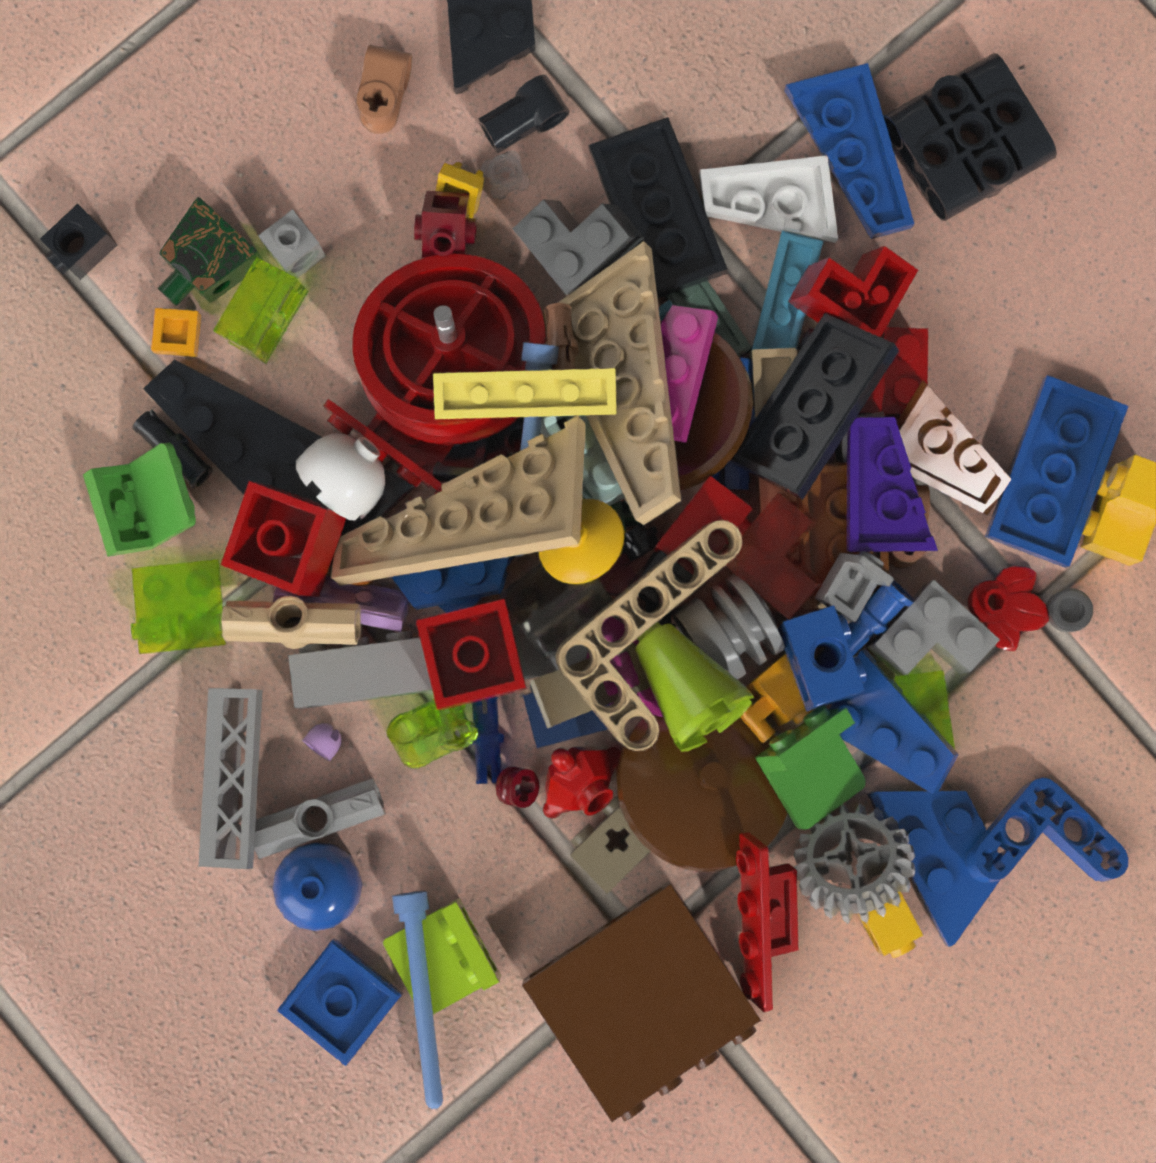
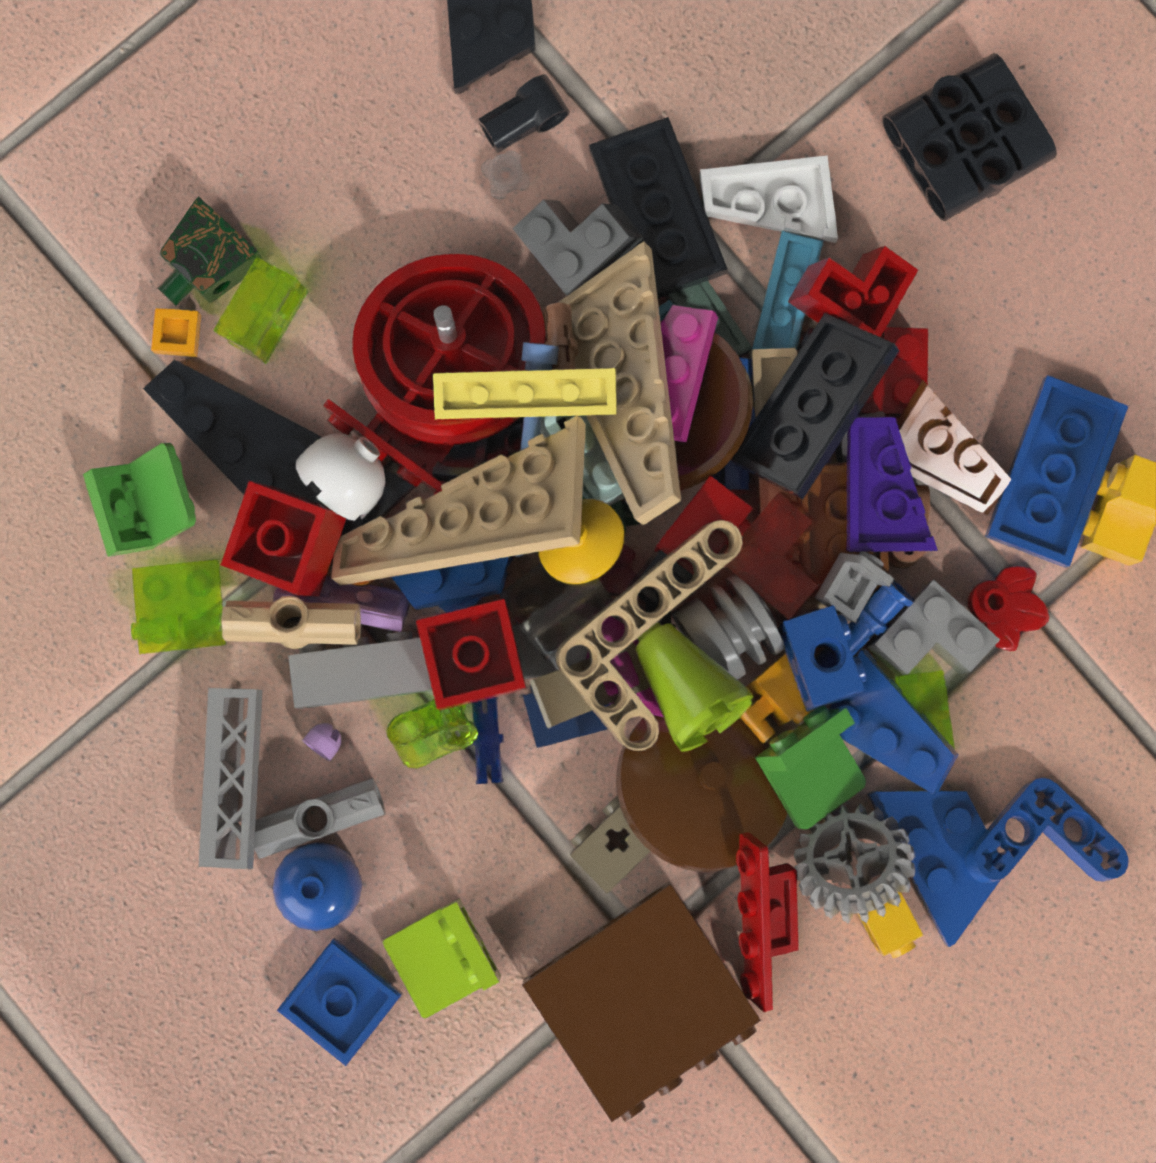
(71, 226): black brick -> none
(157, 432): black pin -> none
(292, 245): light grey brick -> none
(383, 82): nougat piece -> none
(411, 911): medium blue piece -> none
(445, 224): dark red brick -> none
(455, 179): yellow tile -> none
(520, 797): dark red bush -> none
(579, 780): red rock -> none
(639, 541): black plate -> none
(850, 129): blue wing -> none
(1069, 610): flat silver tile -> none

